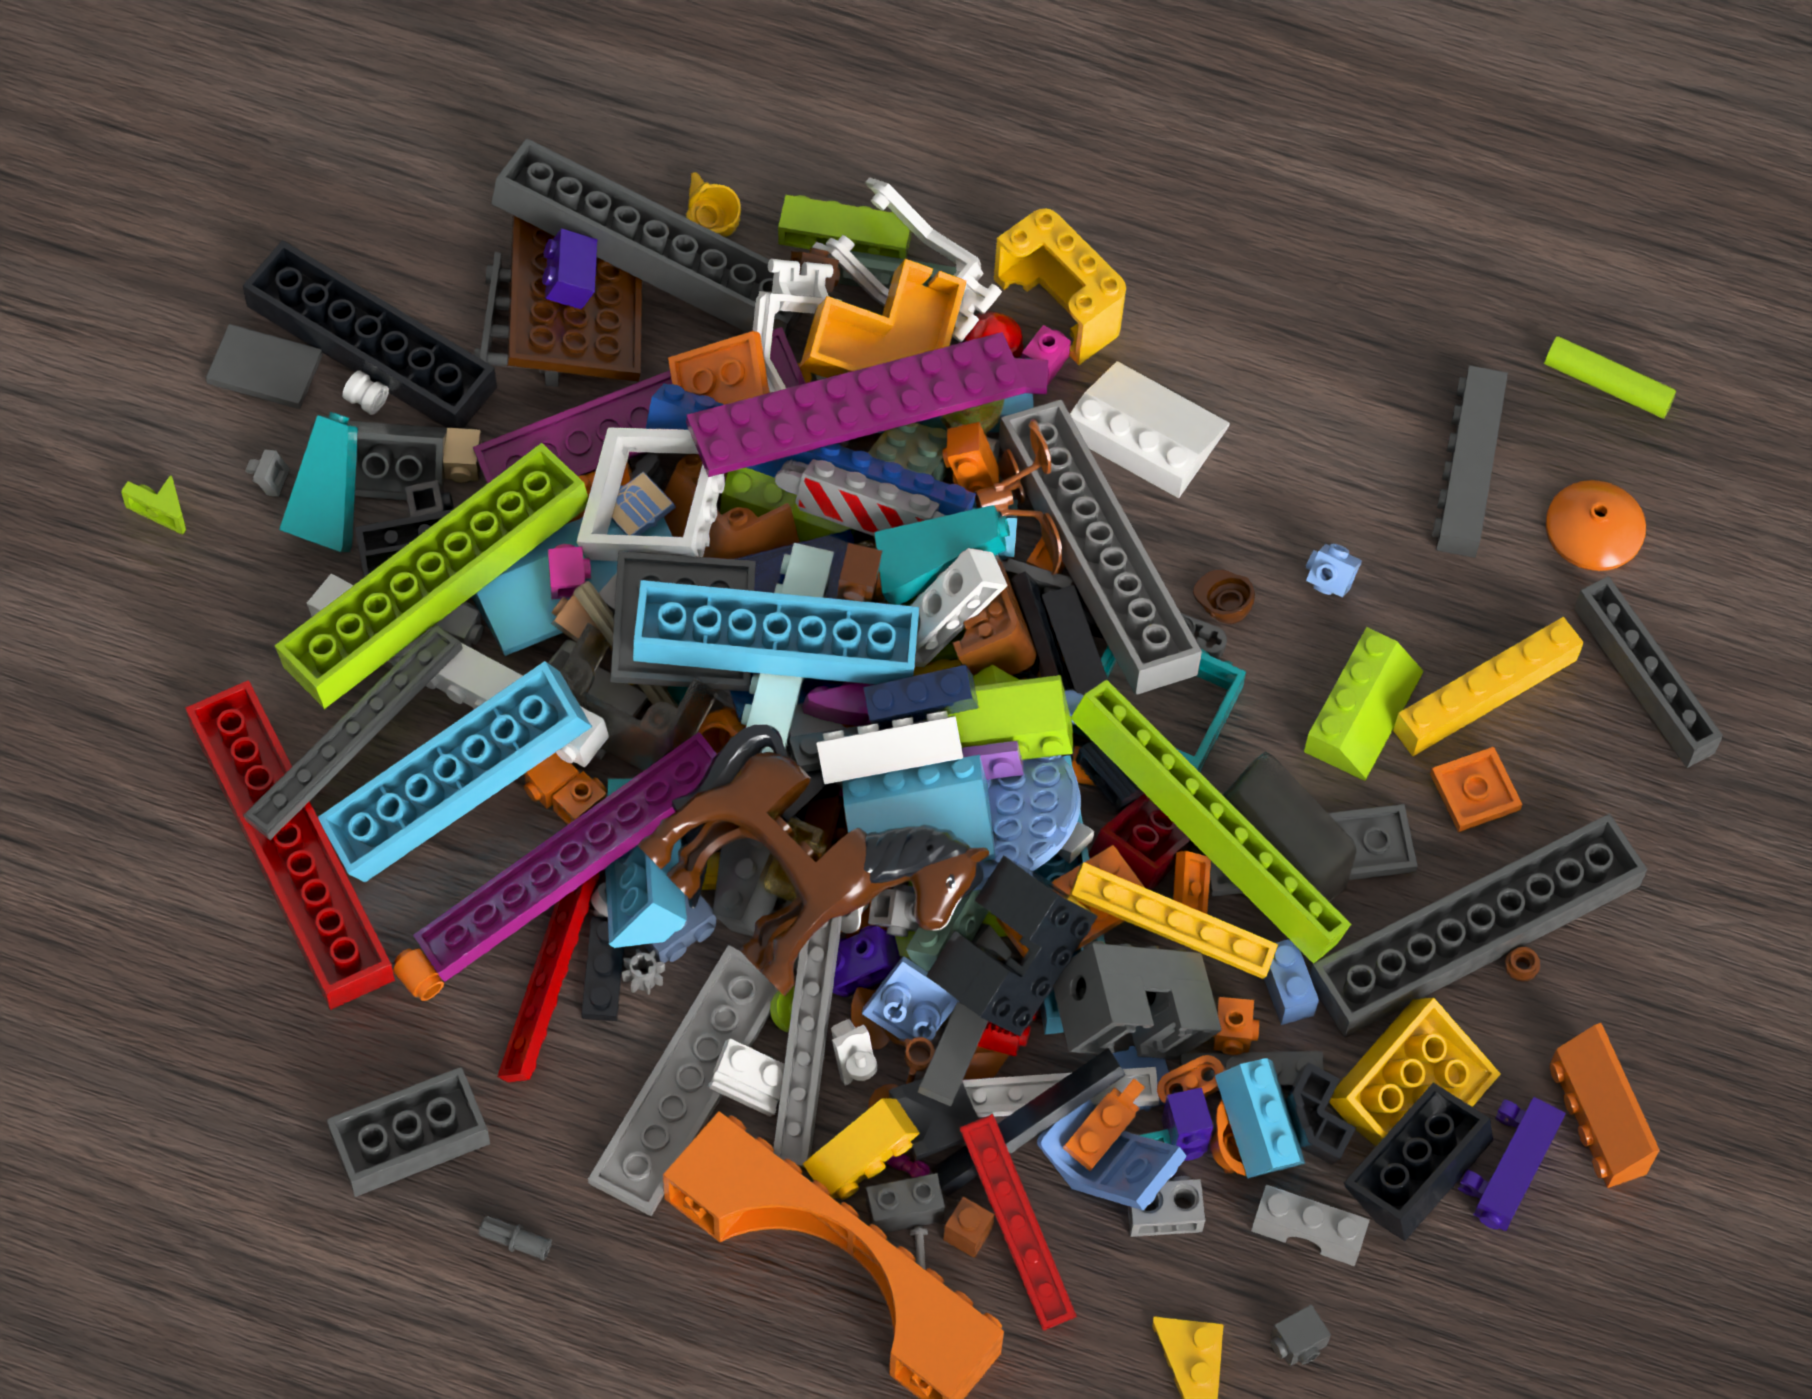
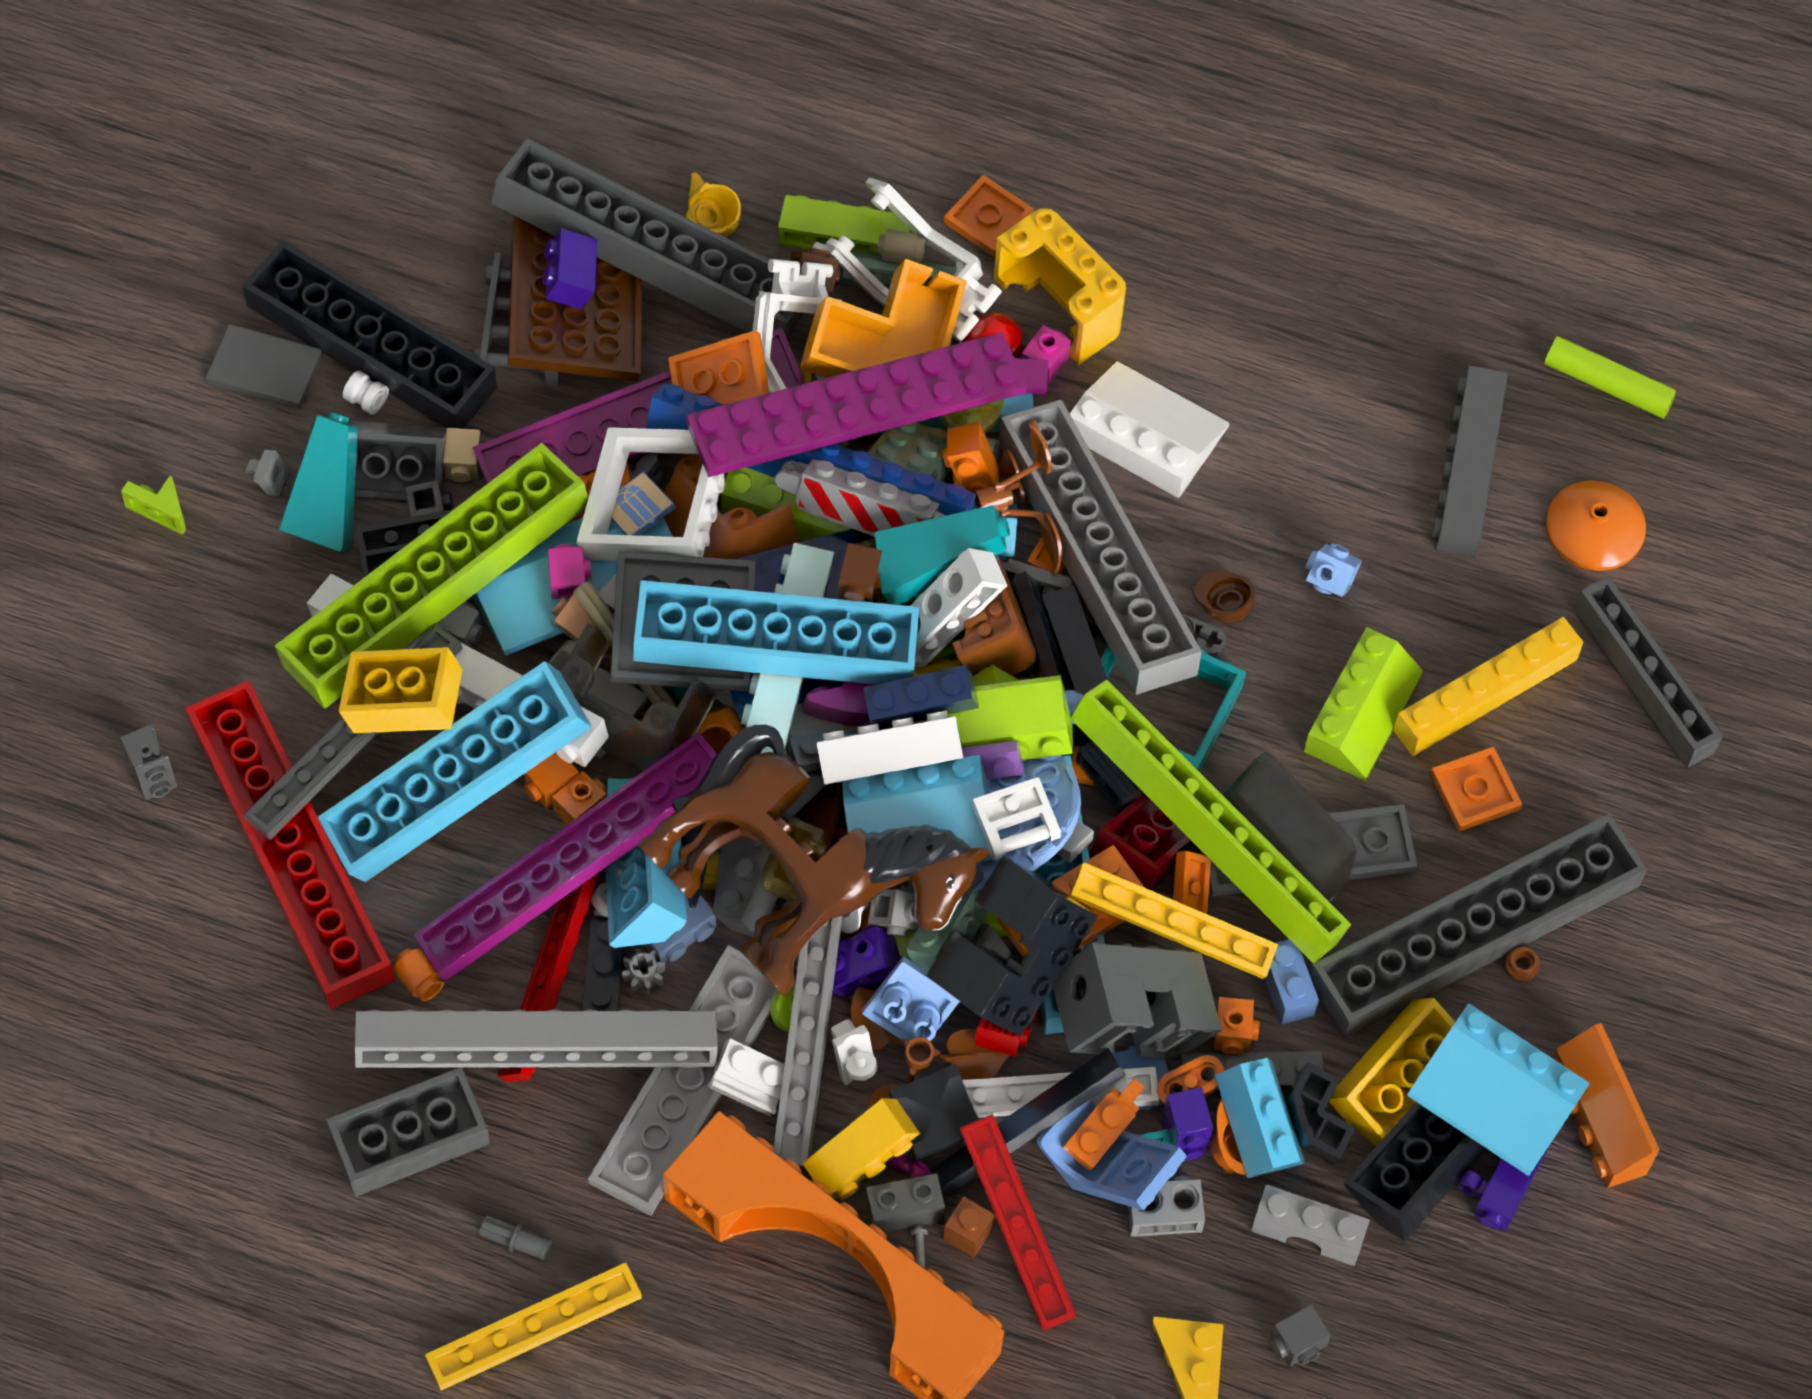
(147, 762): none -> dark grey hinge
(401, 690): none -> yellow brick
(533, 1326): none -> yellow plate
(535, 1038): none -> light grey brick
(901, 245): none -> dark tan brick
(953, 1055): dark grey tile -> none
(986, 214): none -> orange plate
(1011, 807): none -> white plate
(1498, 1089): none -> medium azure slope

